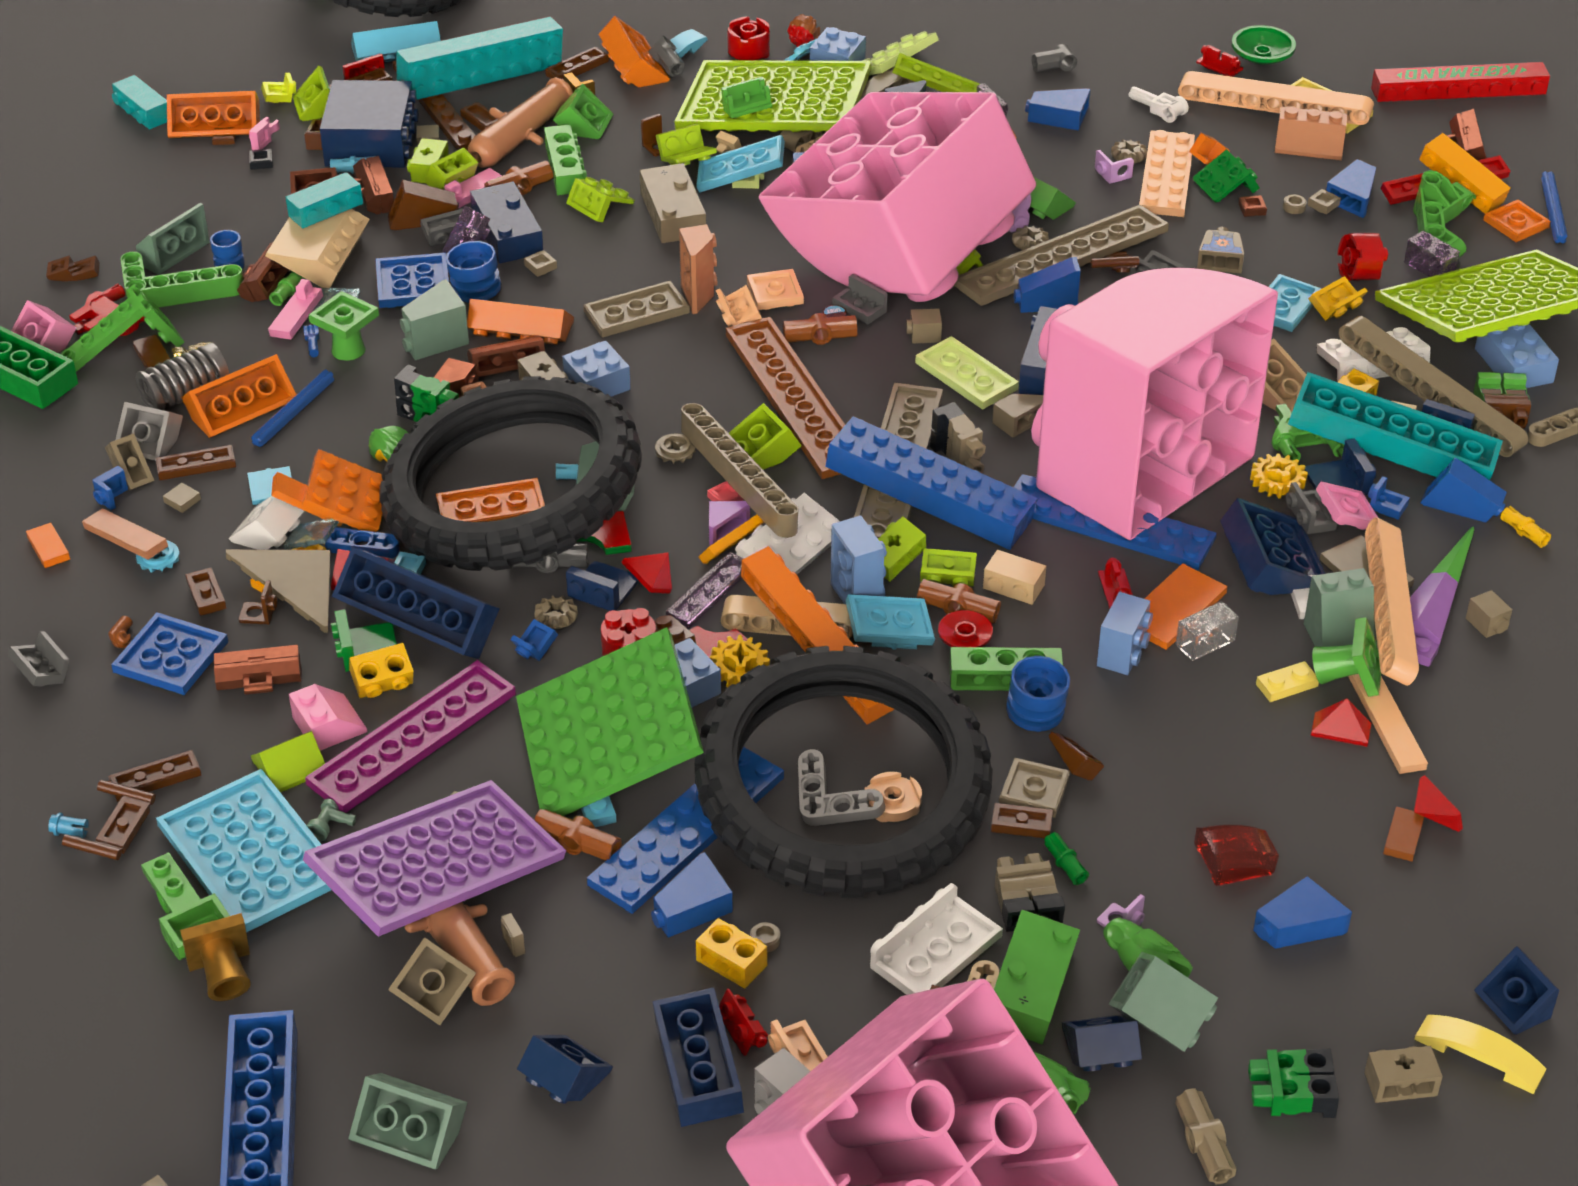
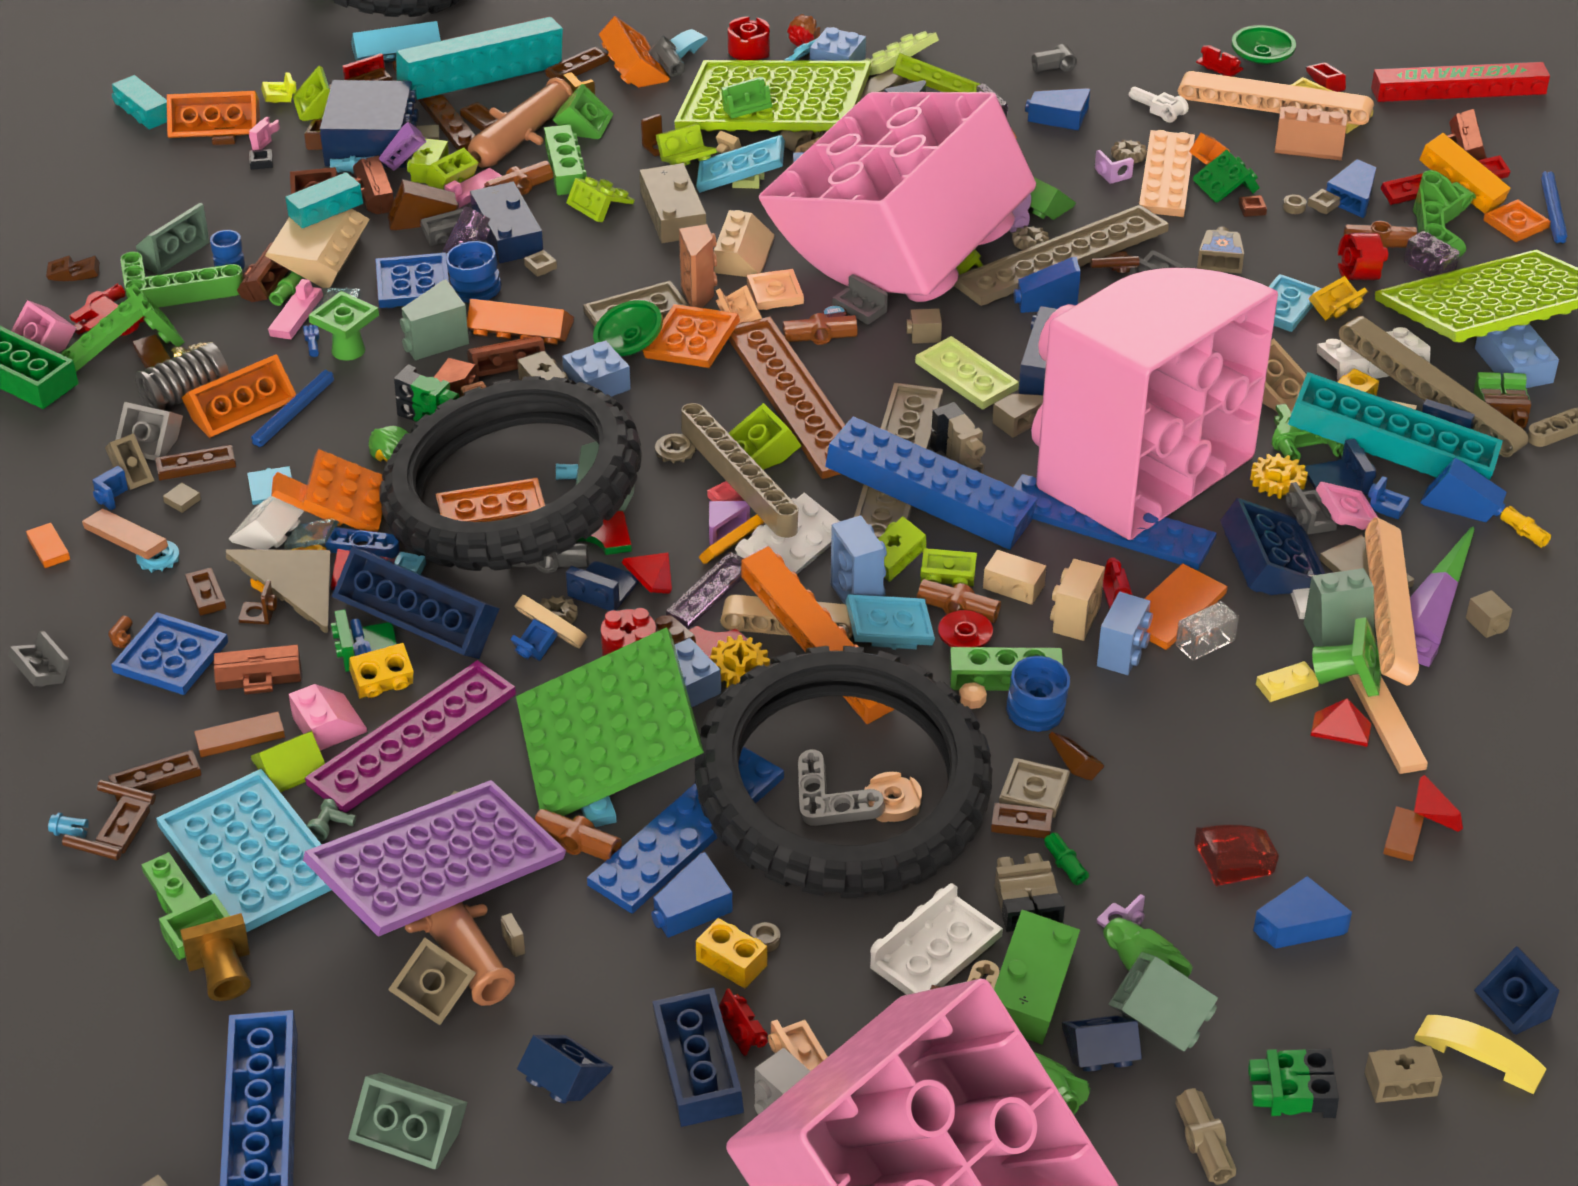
(239, 734): none -> tile
(360, 646): none -> blue piece
(408, 140): none -> medium lavender slope
(563, 628): none -> tan beam
(629, 326): none -> green dish
(692, 335): none -> orange plate
(742, 245): none -> tan slope
(972, 695): none -> light nougat tile
(1077, 599): none -> tan brick
(1327, 76): none -> red slope
(1390, 235): none -> dark orange piece

